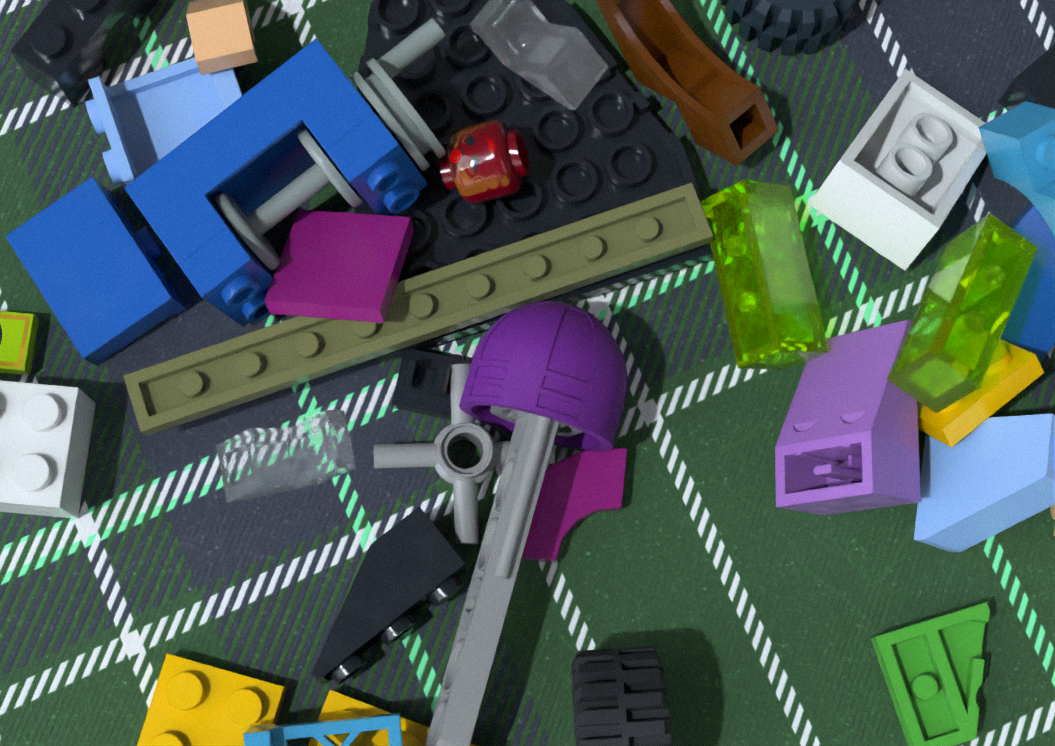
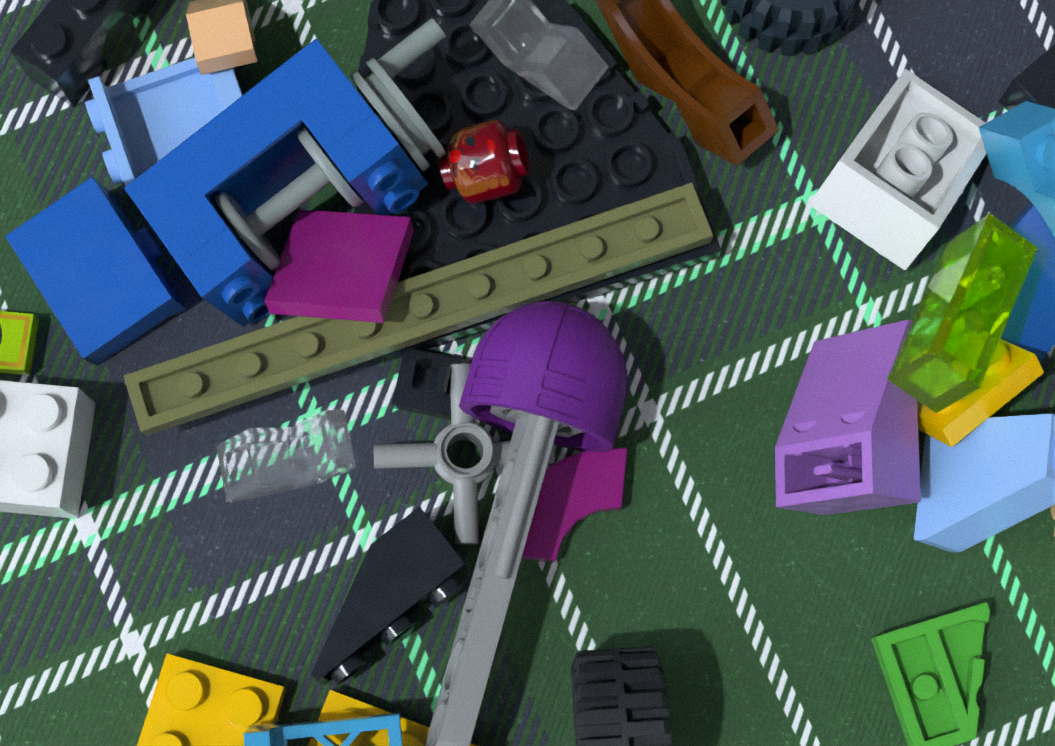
(764, 276): clear neon green brick -> none

